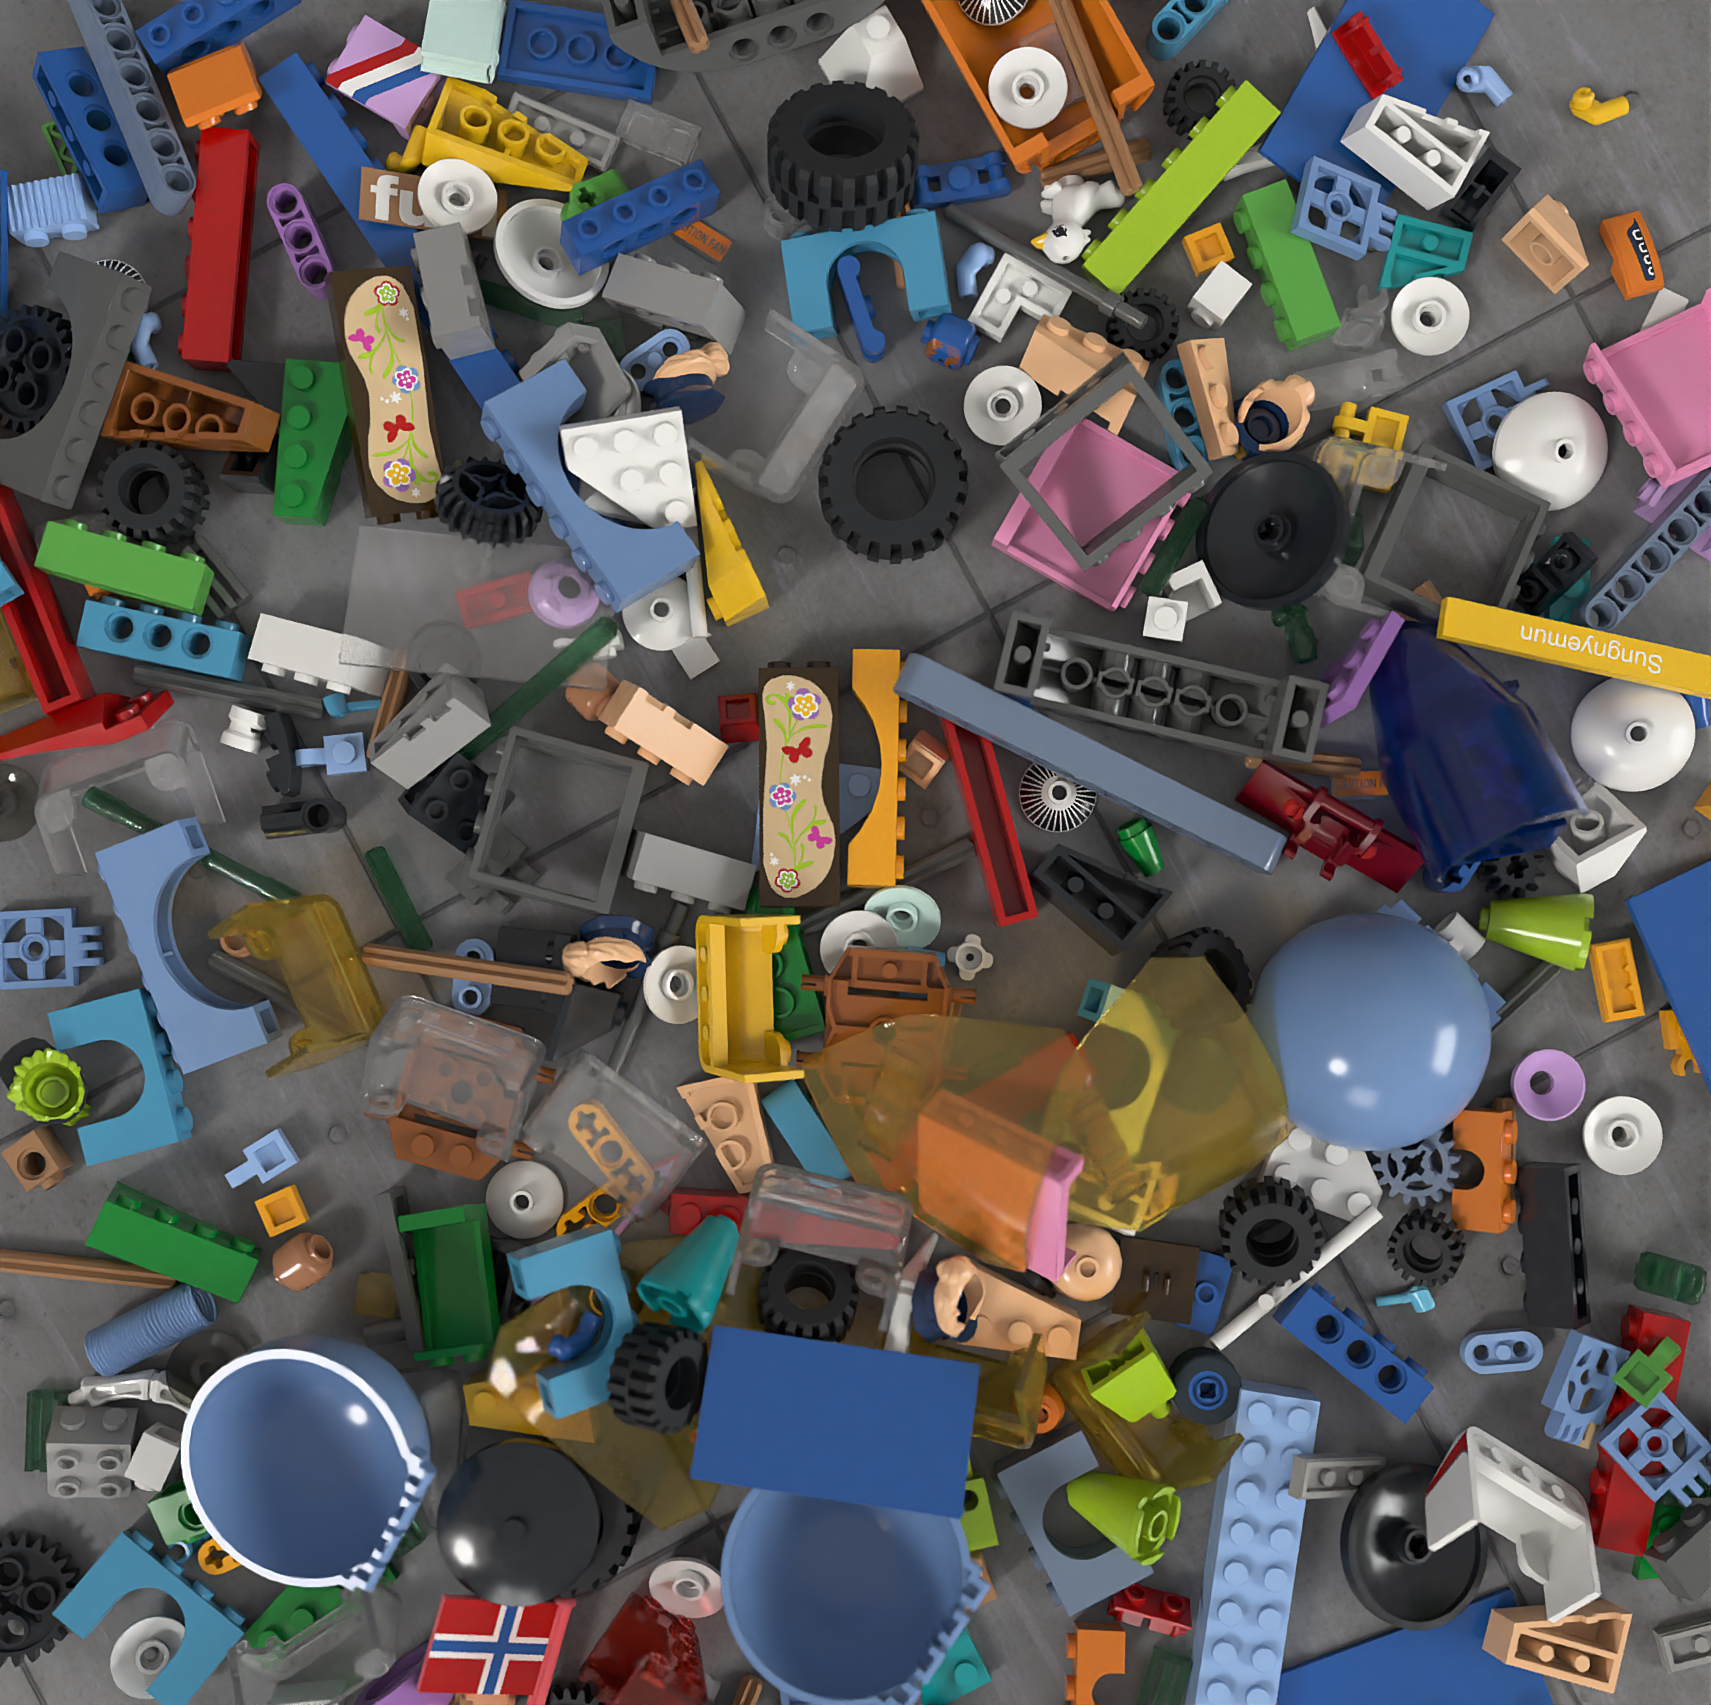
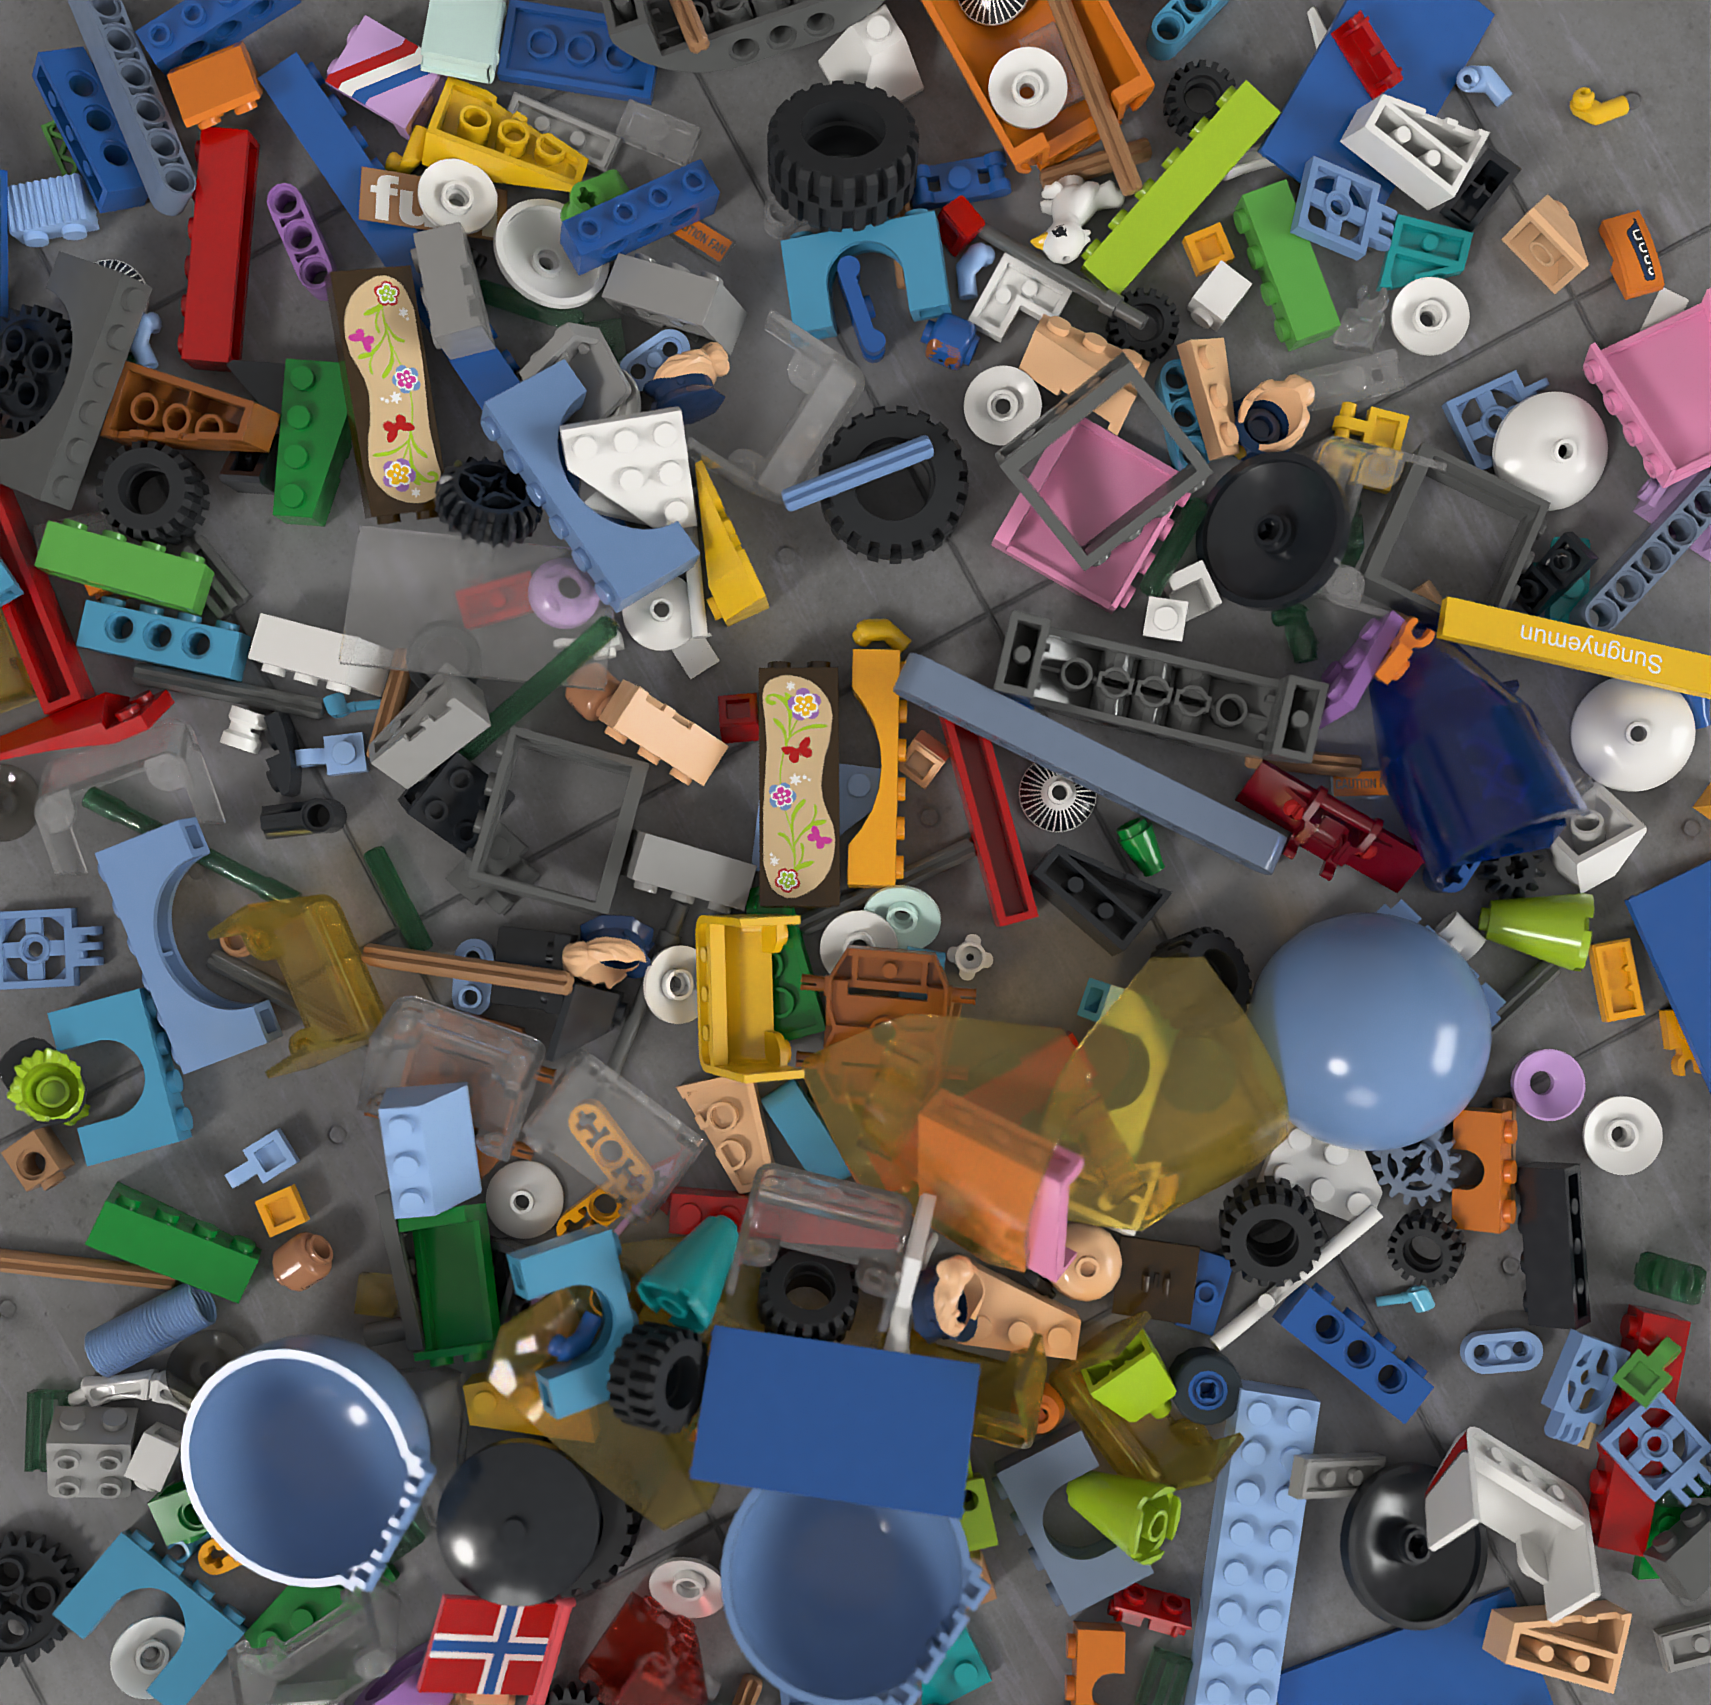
(429, 1148): none -> light blue slope
(857, 473): none -> medium blue axle
(880, 630): none -> yellow arm
(915, 1249): none -> white tile
(959, 224): none -> red slope
(1395, 660): none -> orange plate

